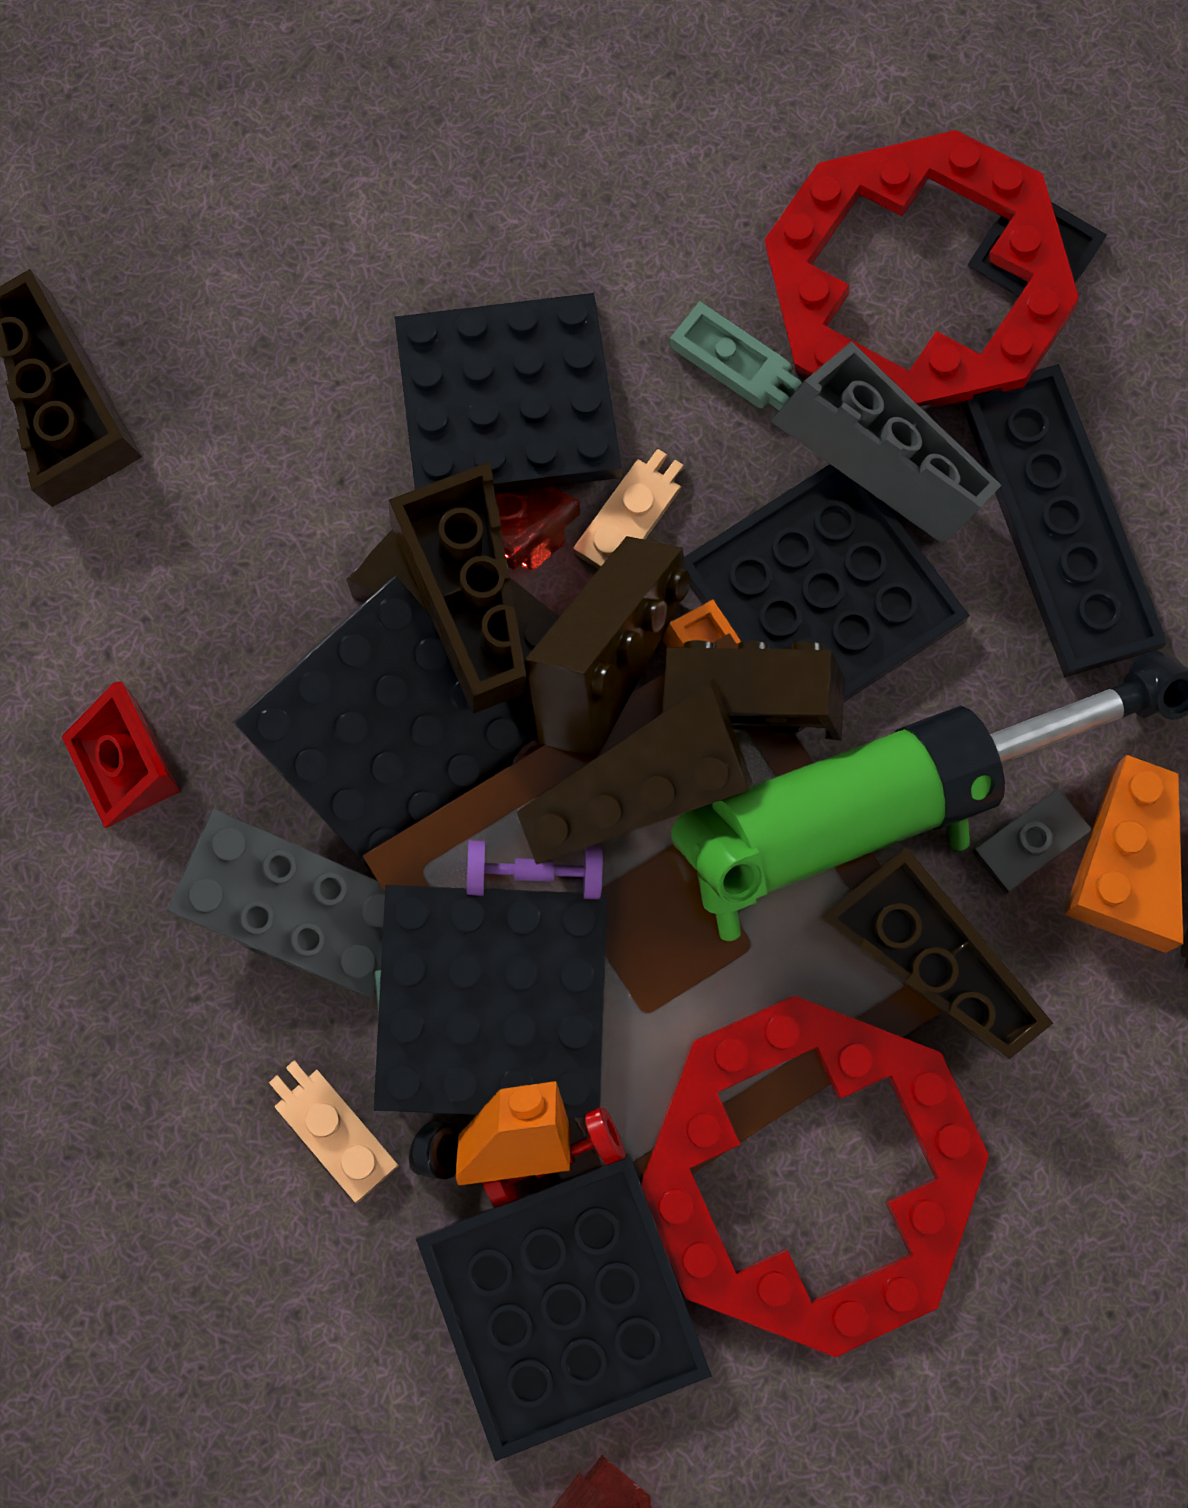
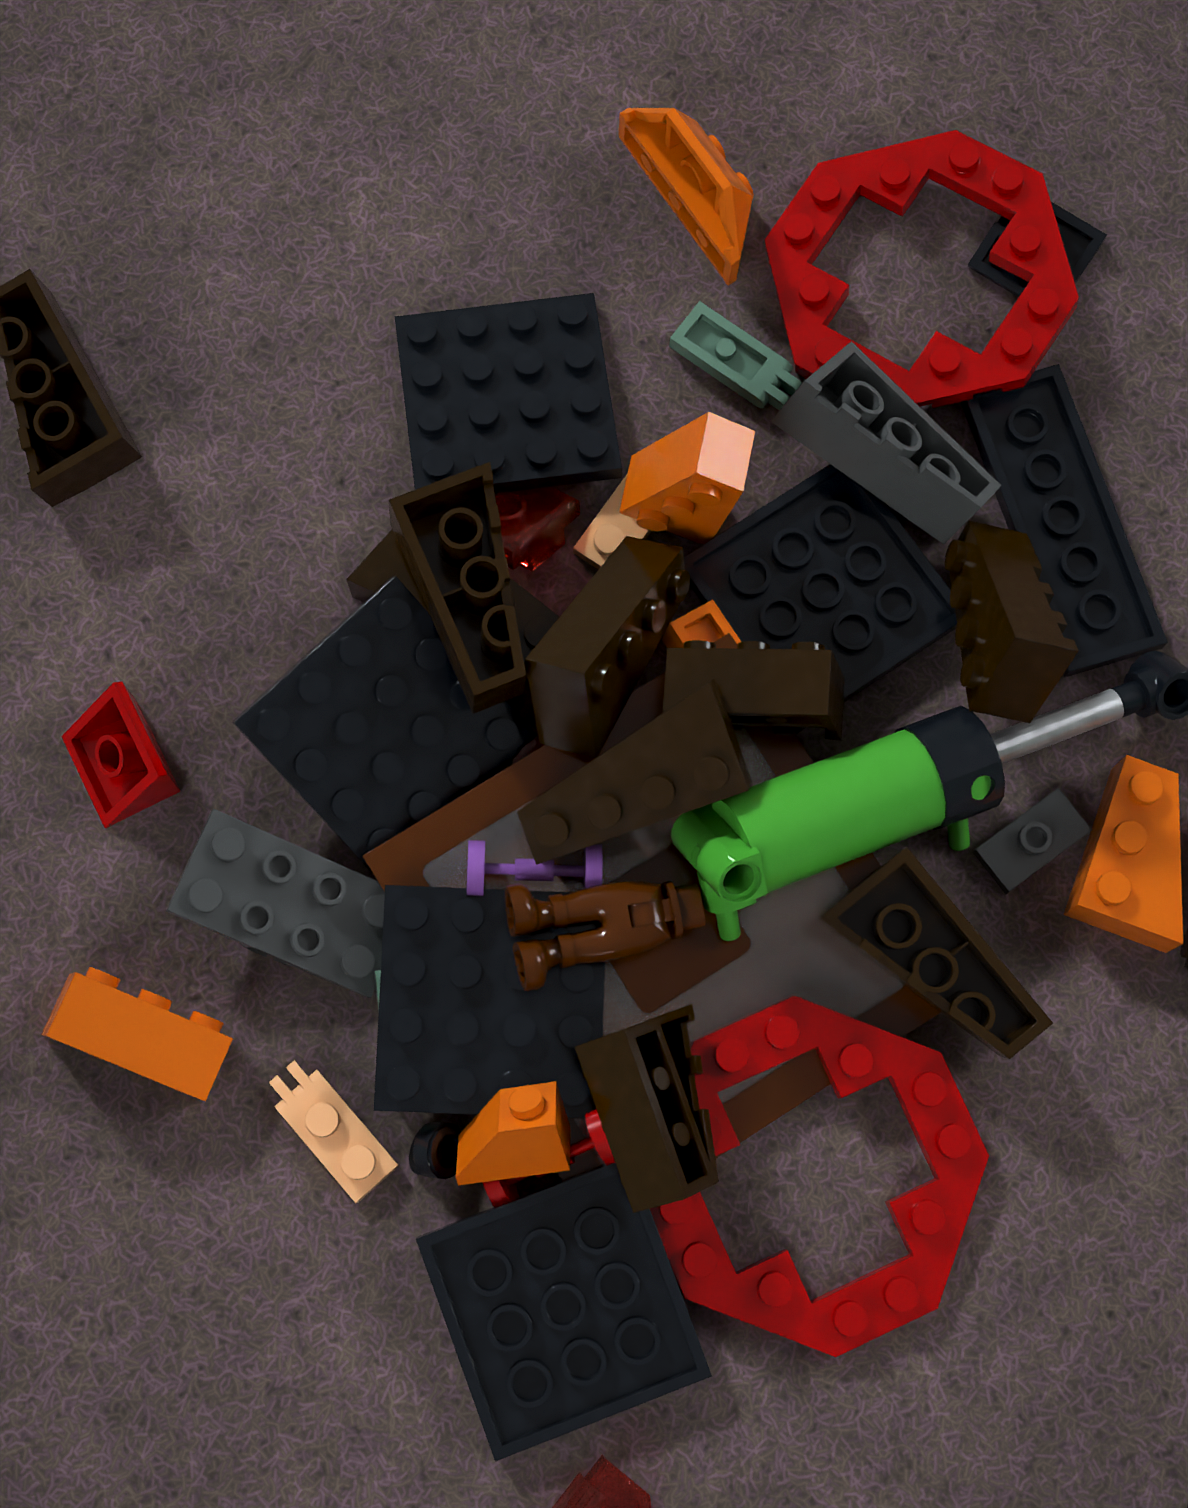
(138, 1033): none -> orange wedge
(630, 915): none -> reddish brown piece
(651, 1108): none -> dark brown wedge
(689, 478): none -> orange wedge
(693, 180): none -> orange wedge
(1005, 623): none -> dark brown wedge

